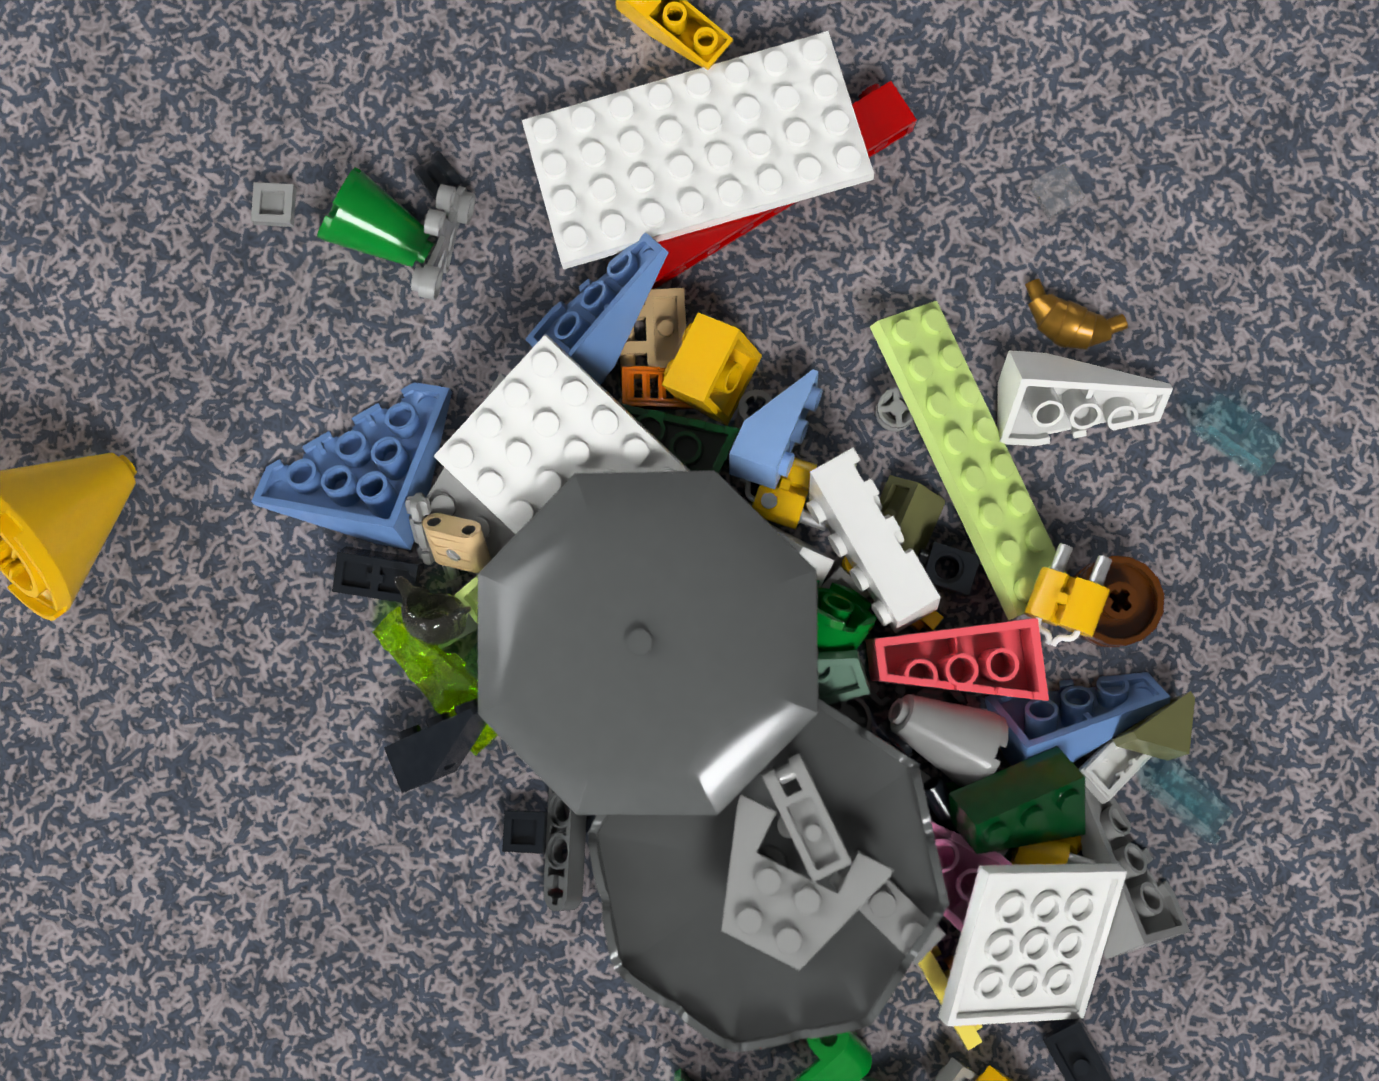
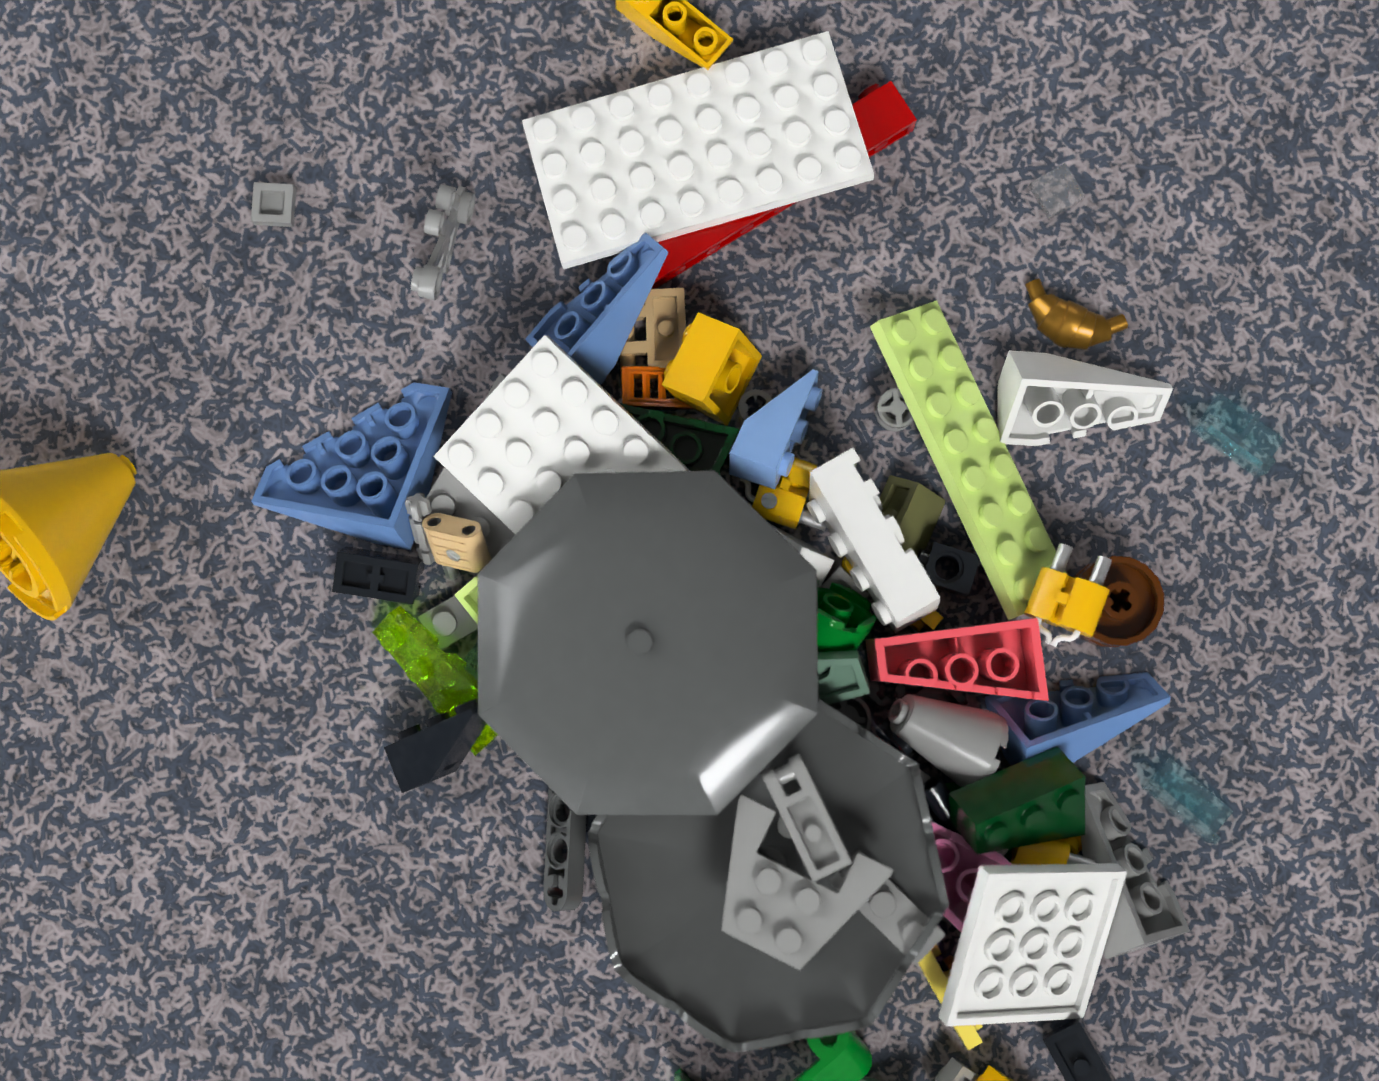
(374, 223): green cone -> none
(431, 616): clear smoke hair -> none
(435, 173): black wheel -> none
(524, 831): black plate -> none
(1111, 769): white plate -> none
(1164, 732): olive slope -> none

